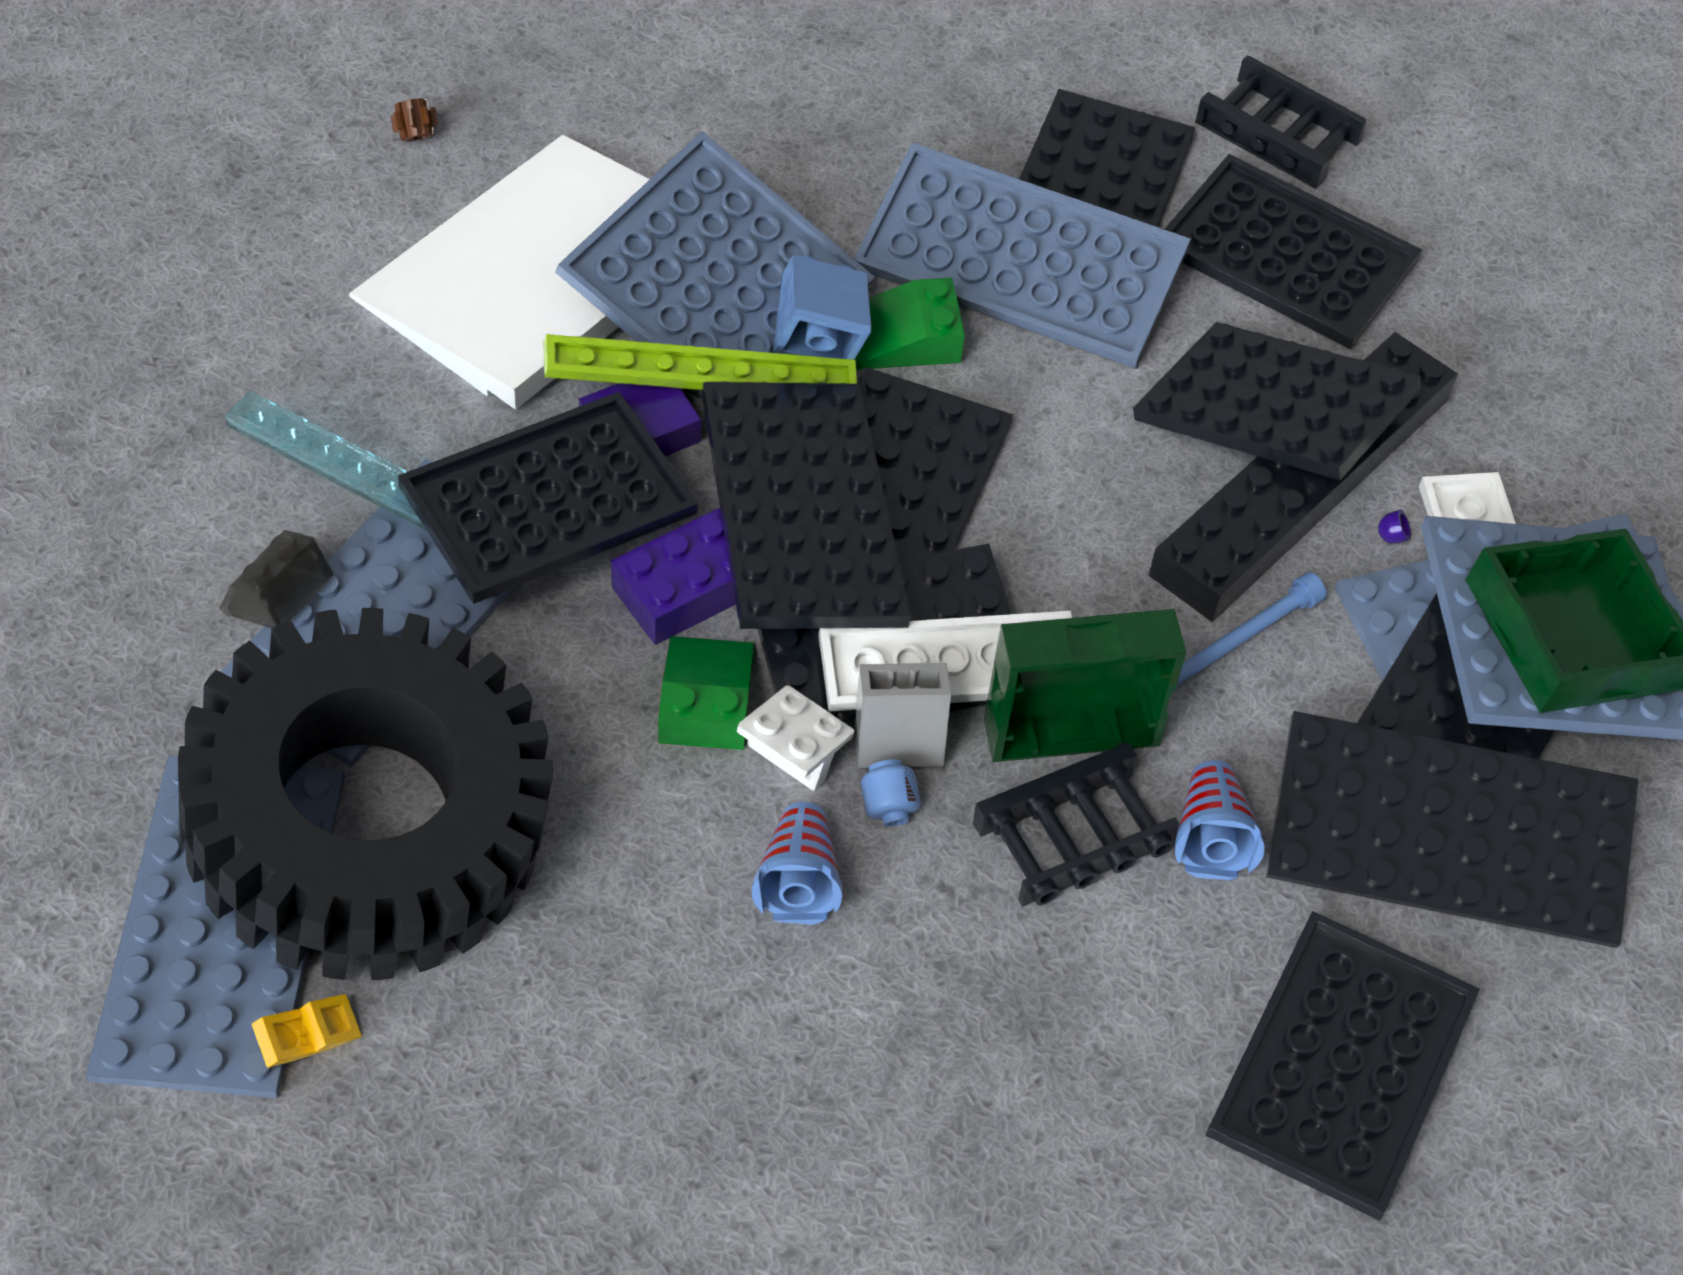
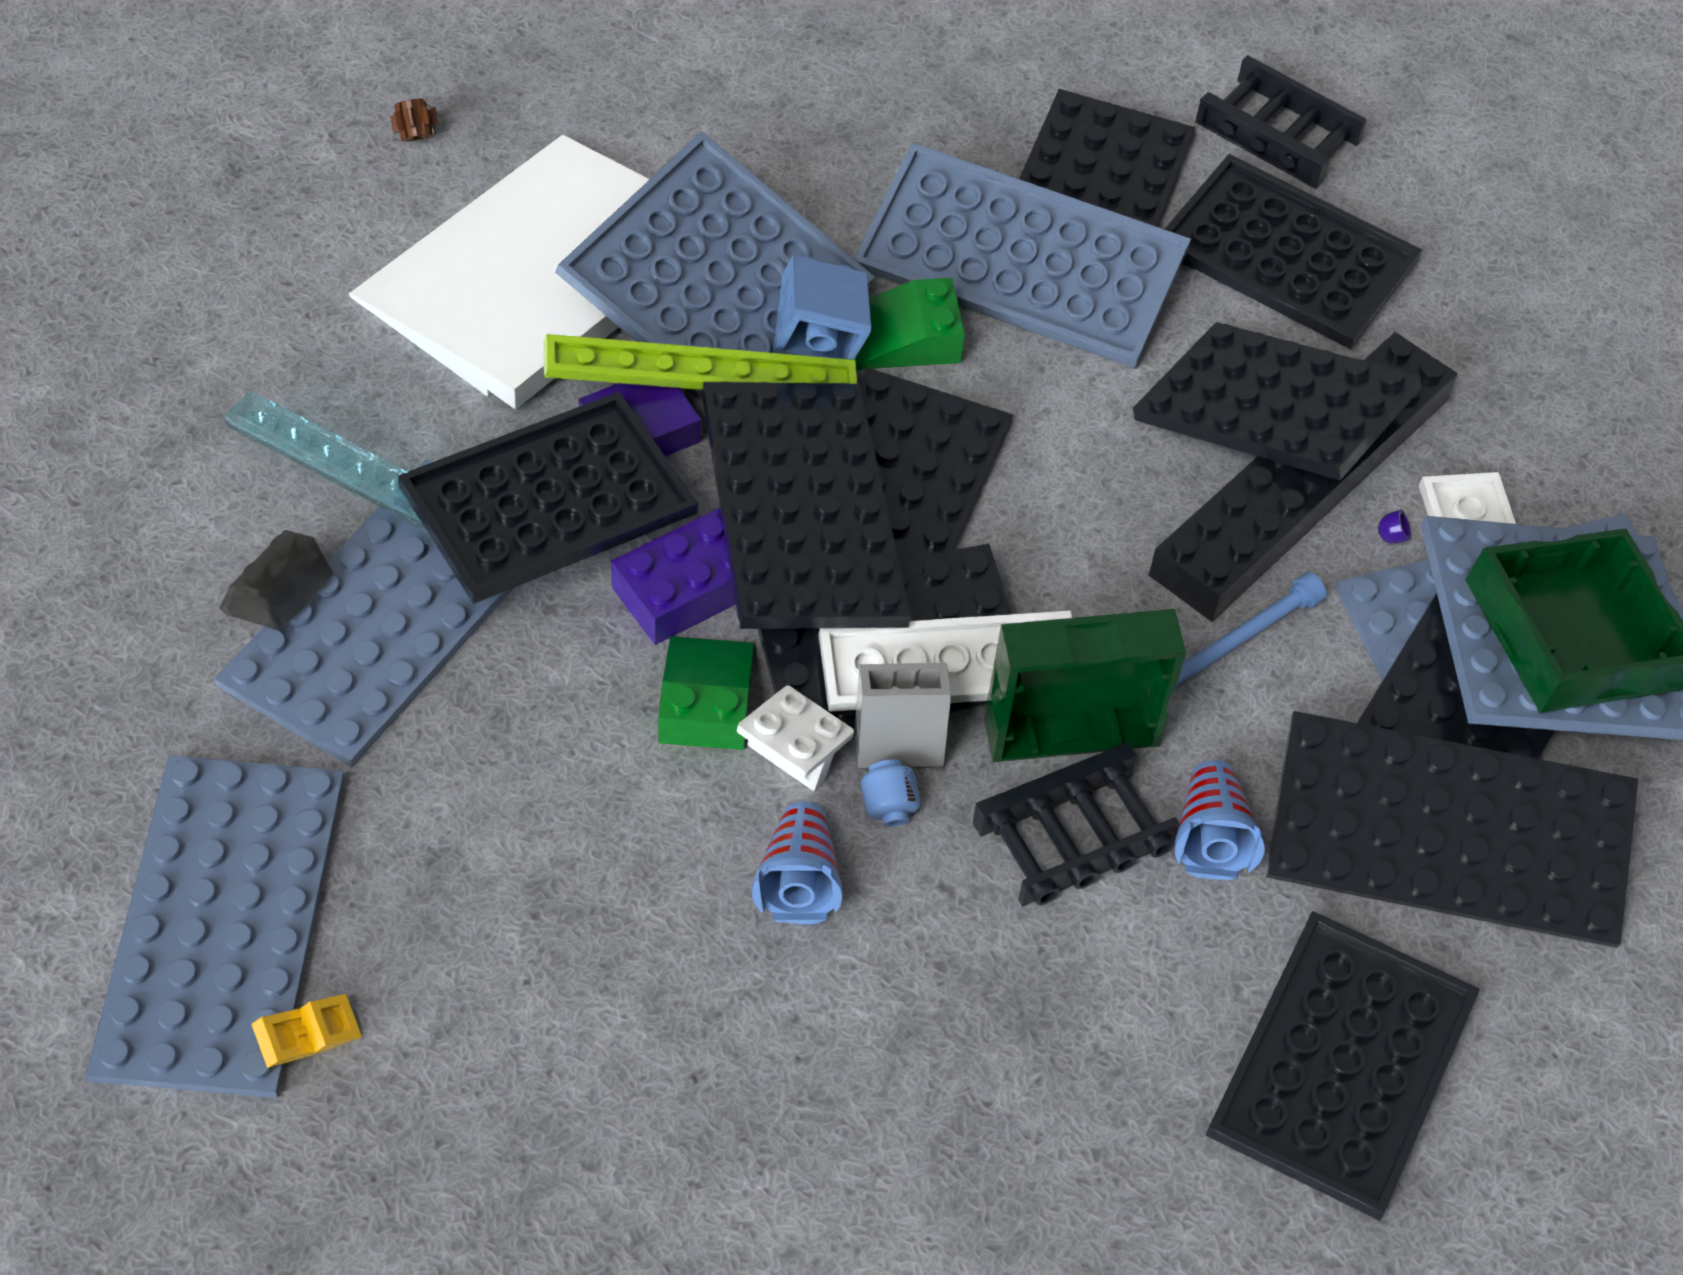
(343, 890): black tyre -> none

